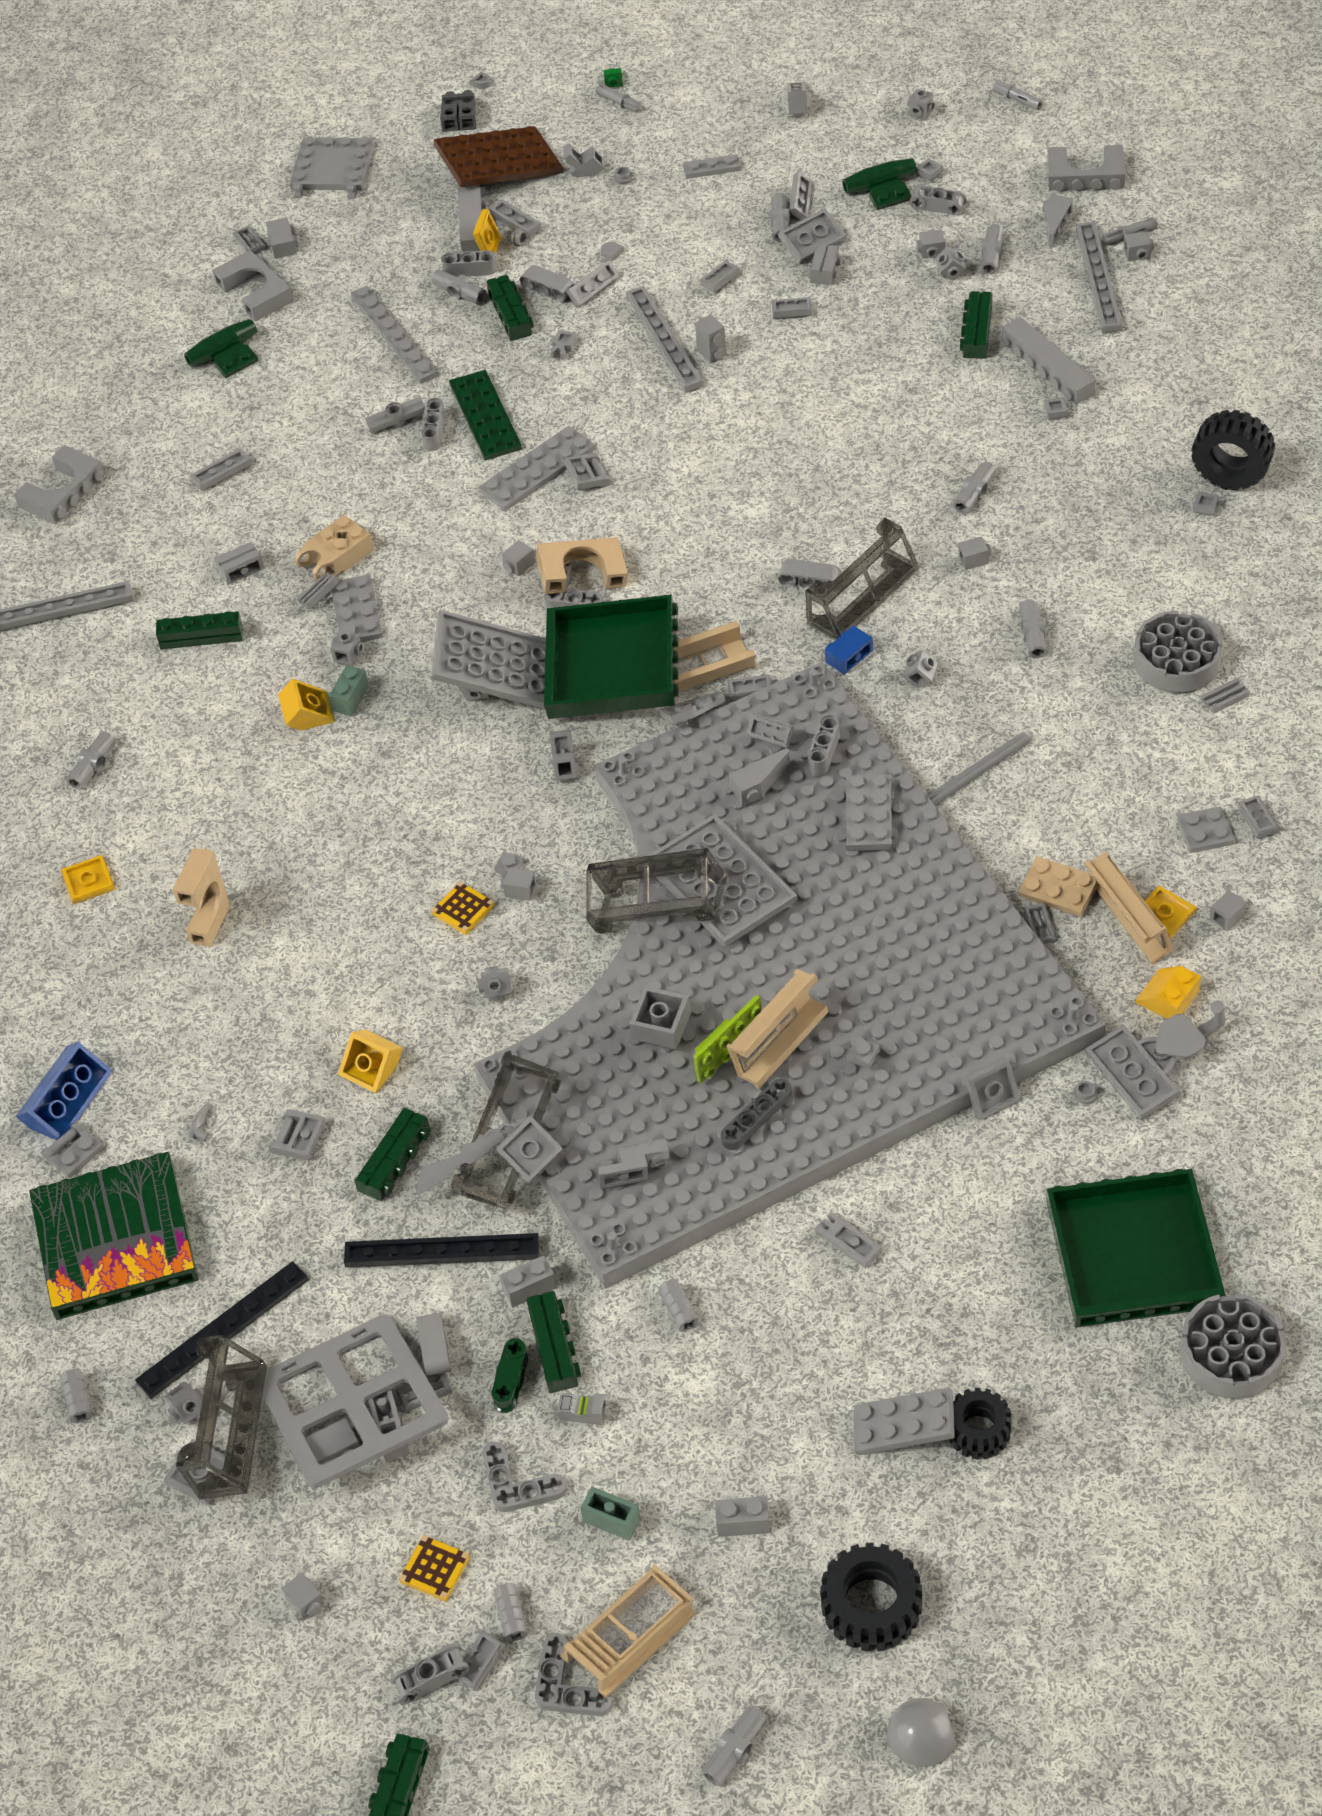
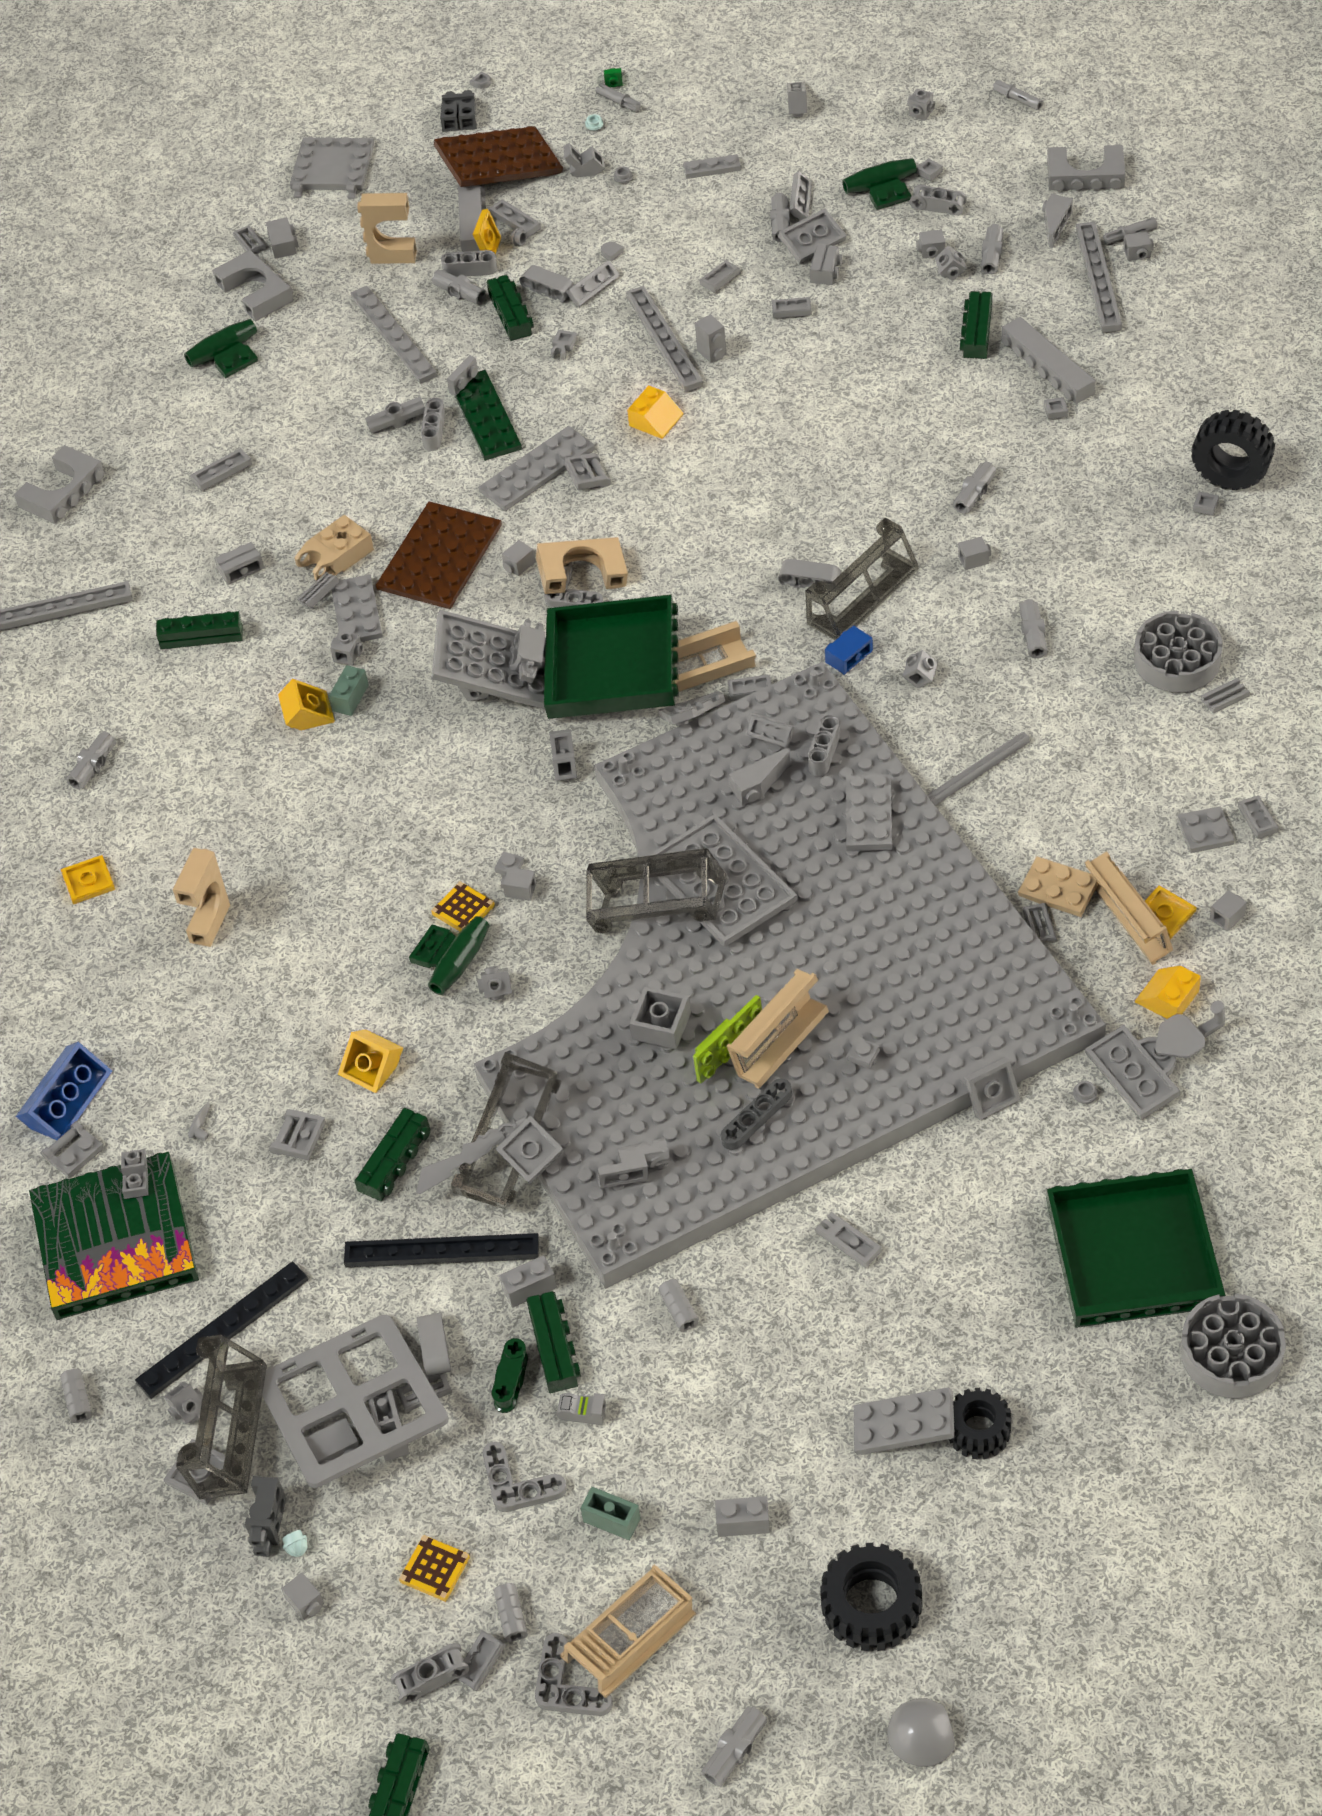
(134, 1173): none -> light grey slope
(265, 1514): none -> dark grey hips
(295, 1543): none -> light aqua plate
(380, 208): none -> tan arch
(439, 555): none -> reddish brown plate
(449, 952): none -> dark green plate
(462, 375): none -> light grey plate
(529, 650): none -> light grey hinge
(594, 122): none -> light aqua plate
(654, 412): none -> yellow slope

